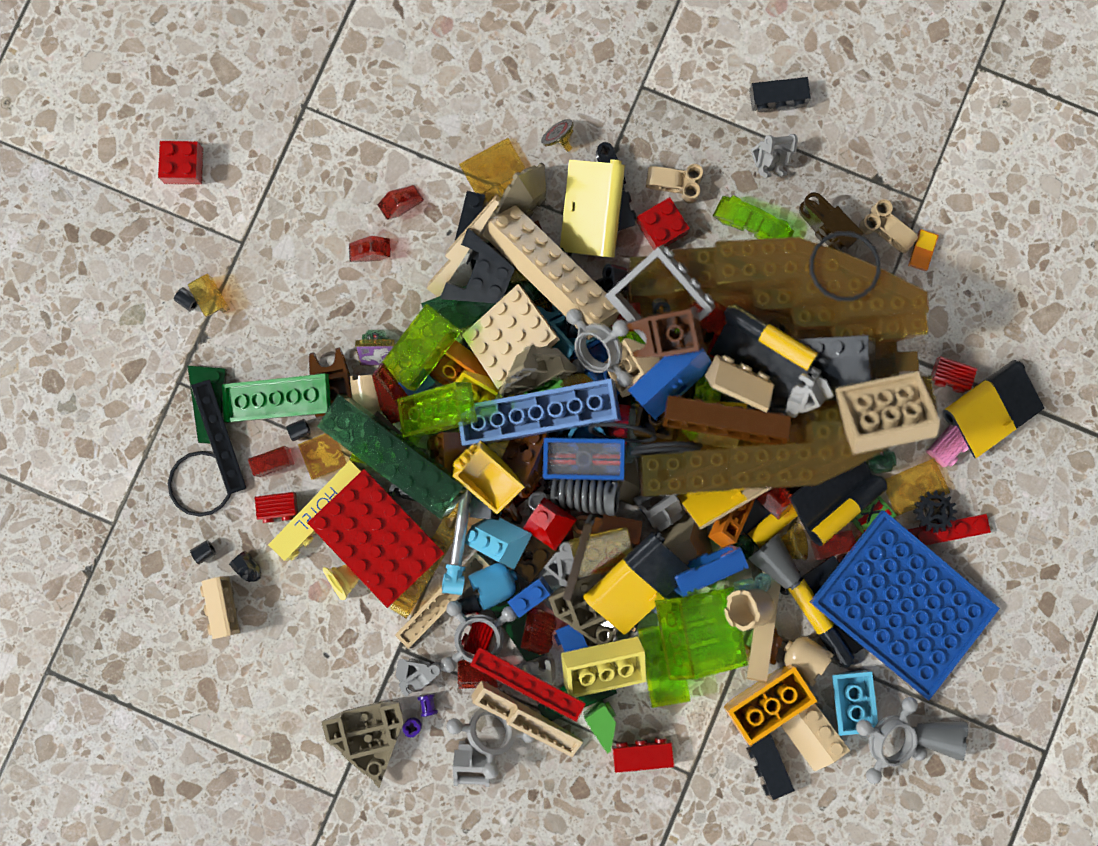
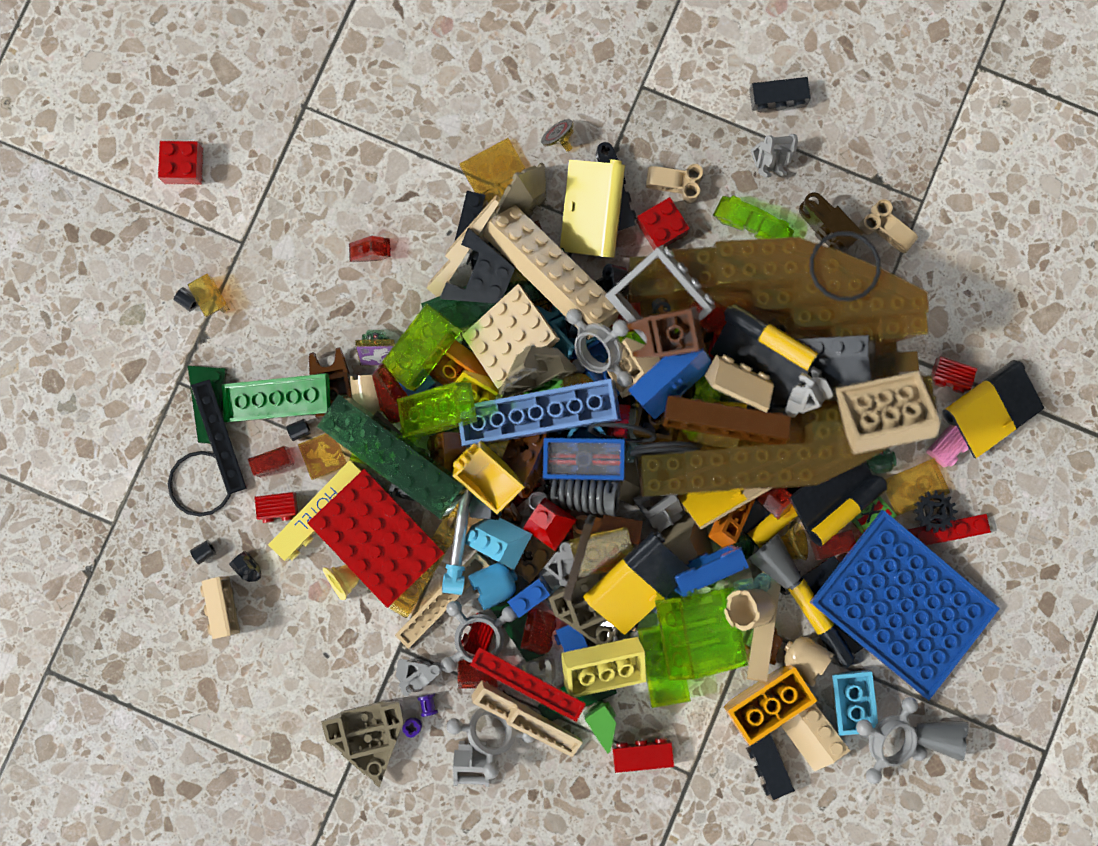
(400, 201): clear red slope -> none
(470, 605): black gear -> none
(923, 250): orange tile -> none

